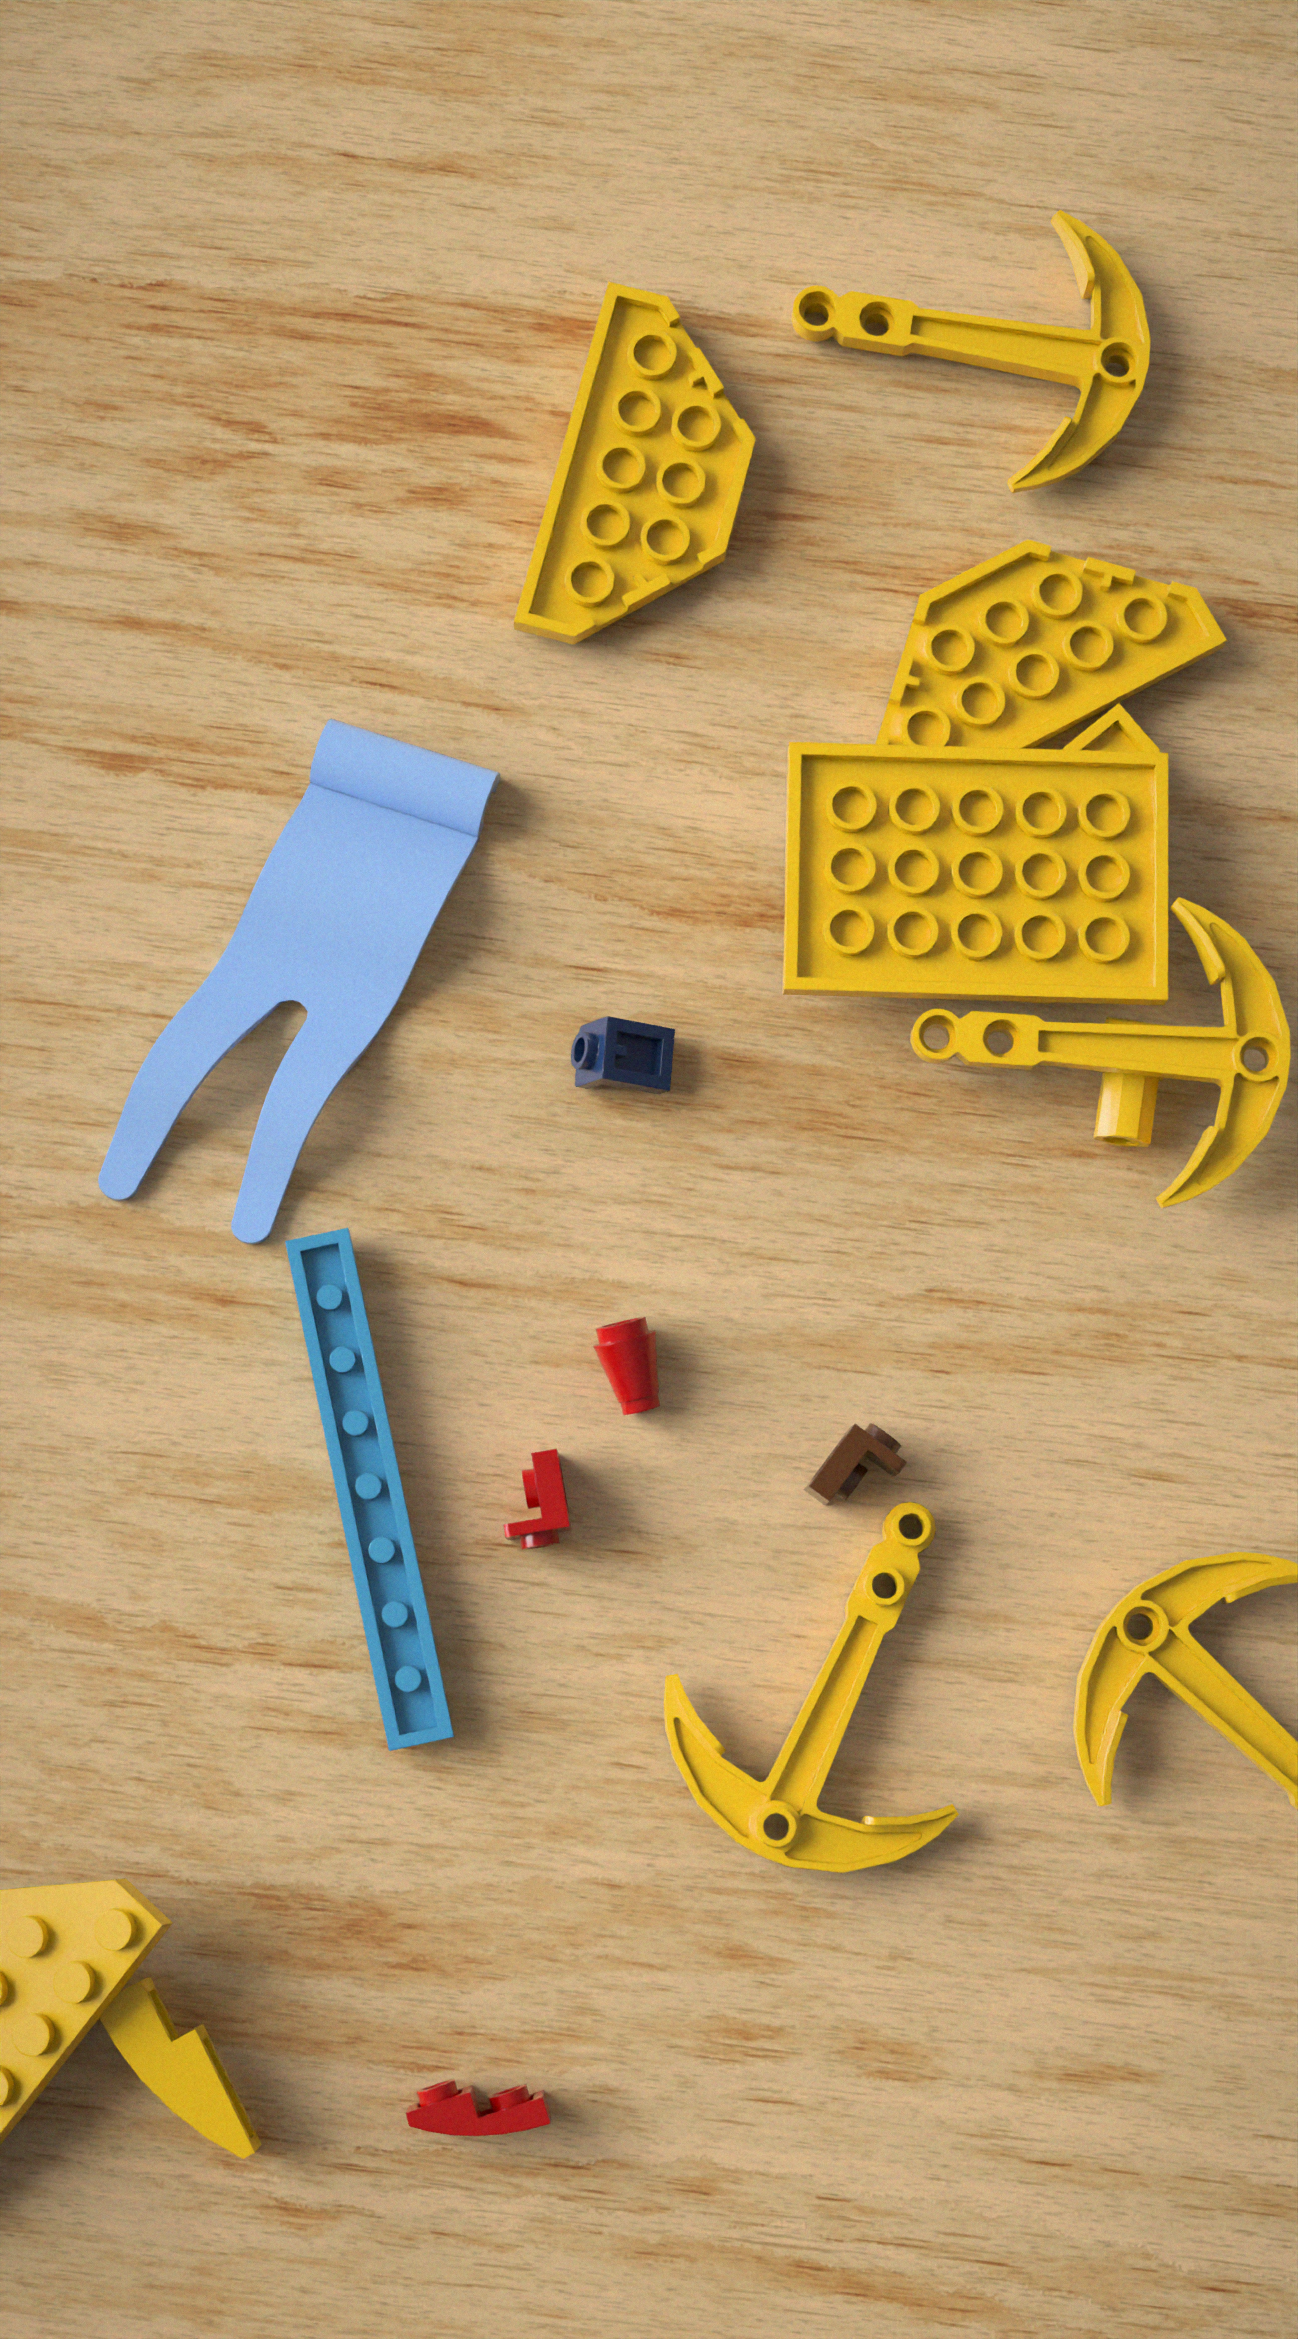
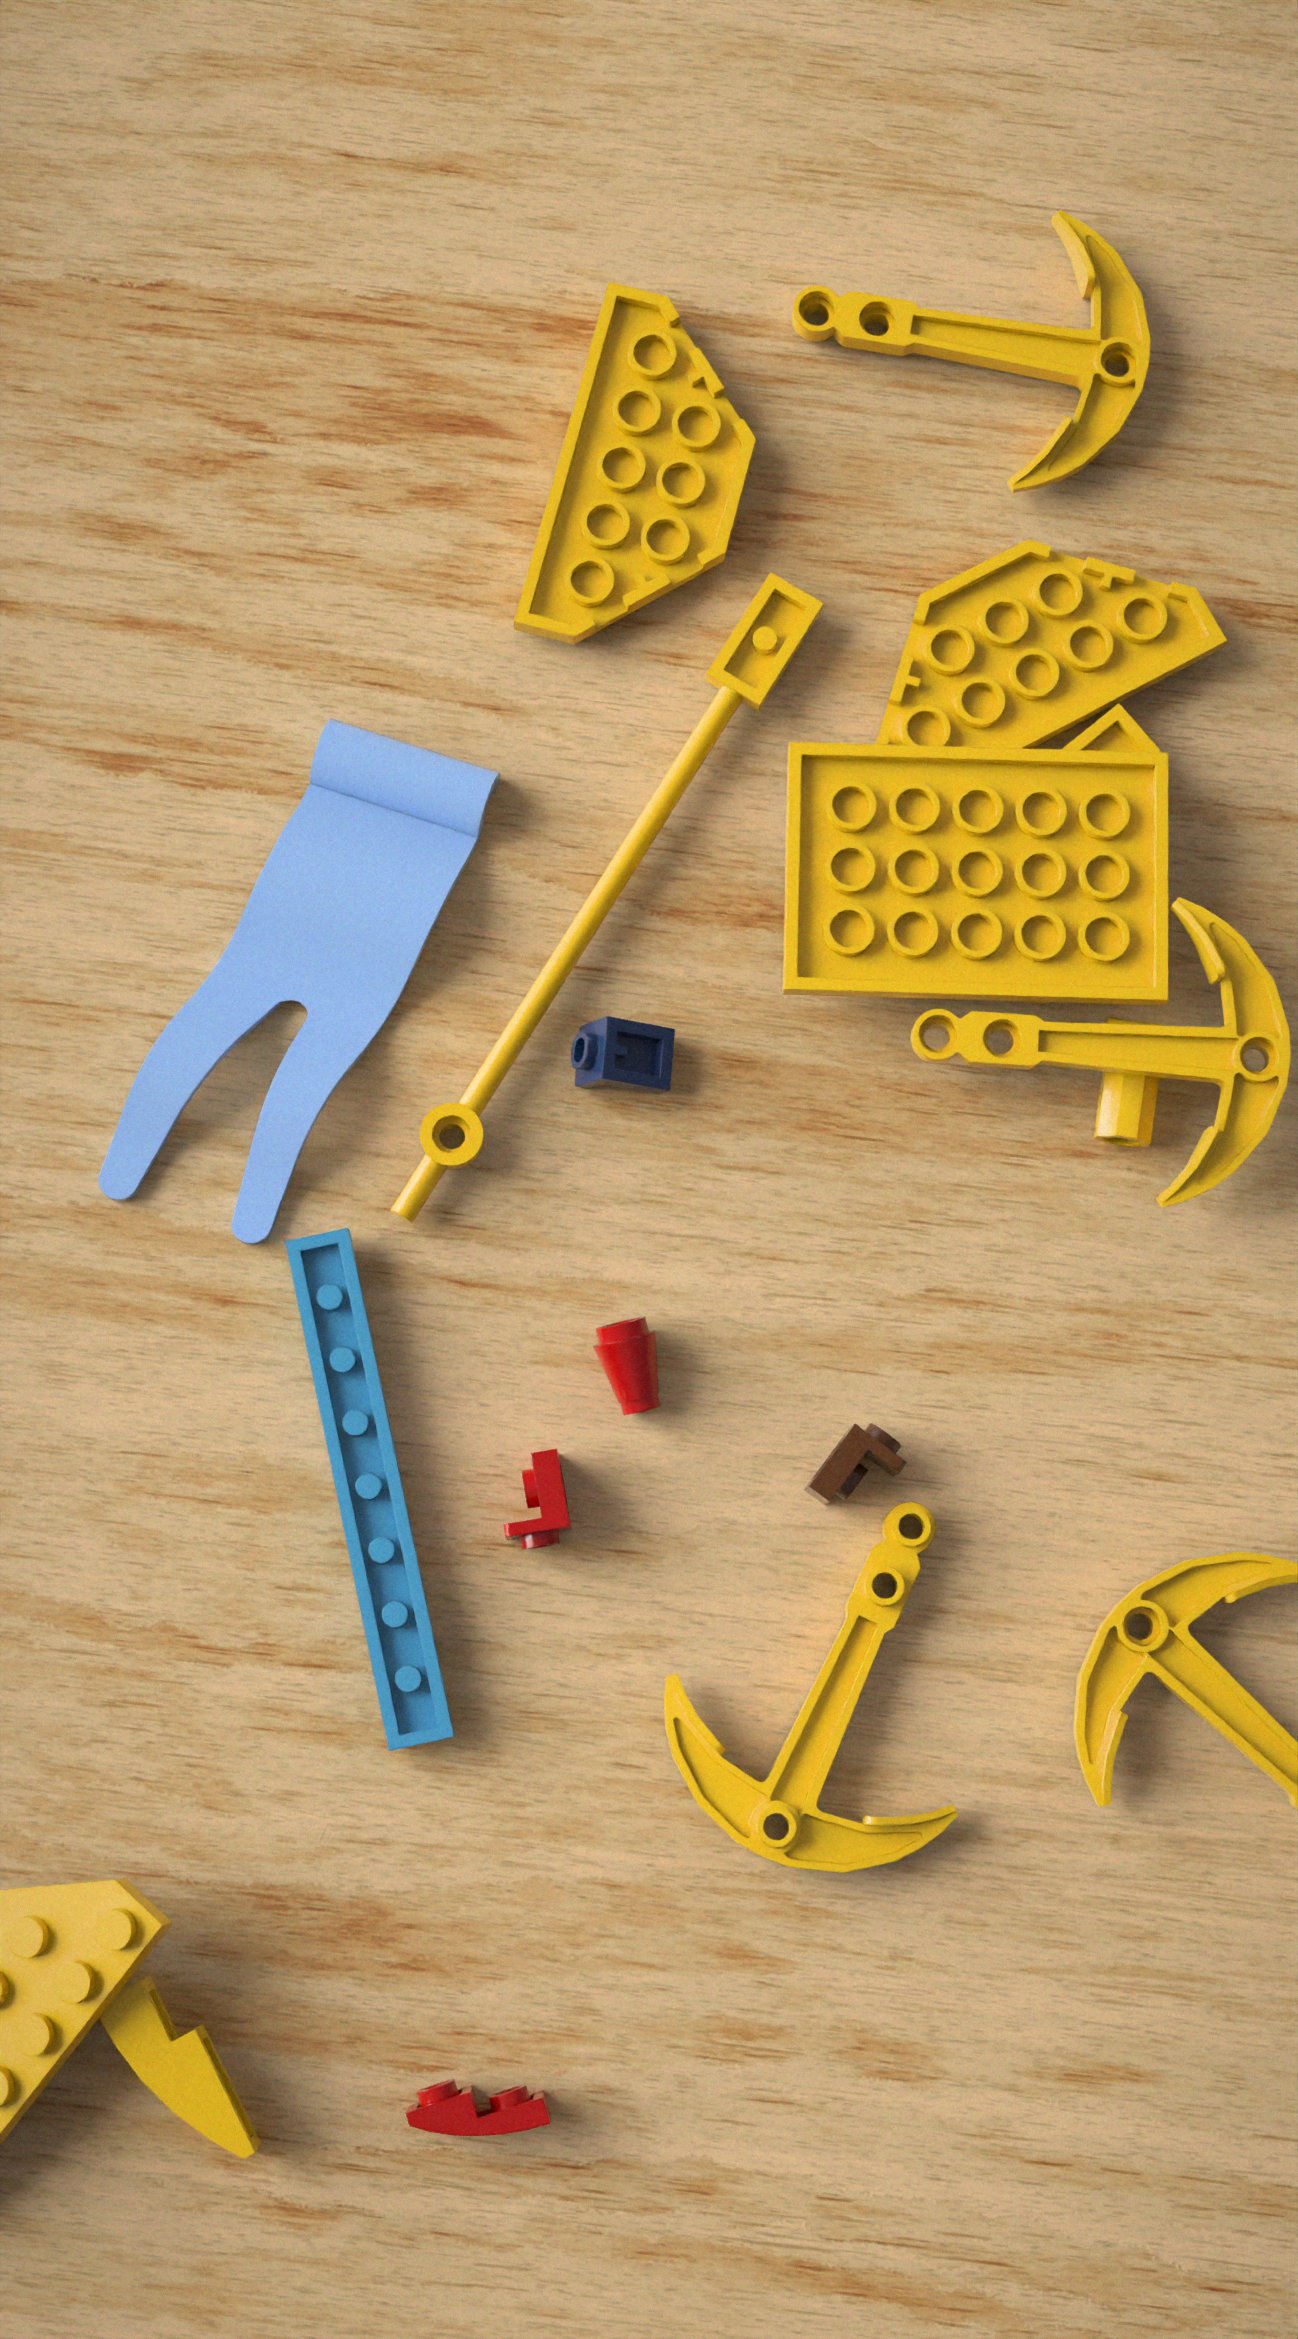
(743, 674): none -> yellow bar

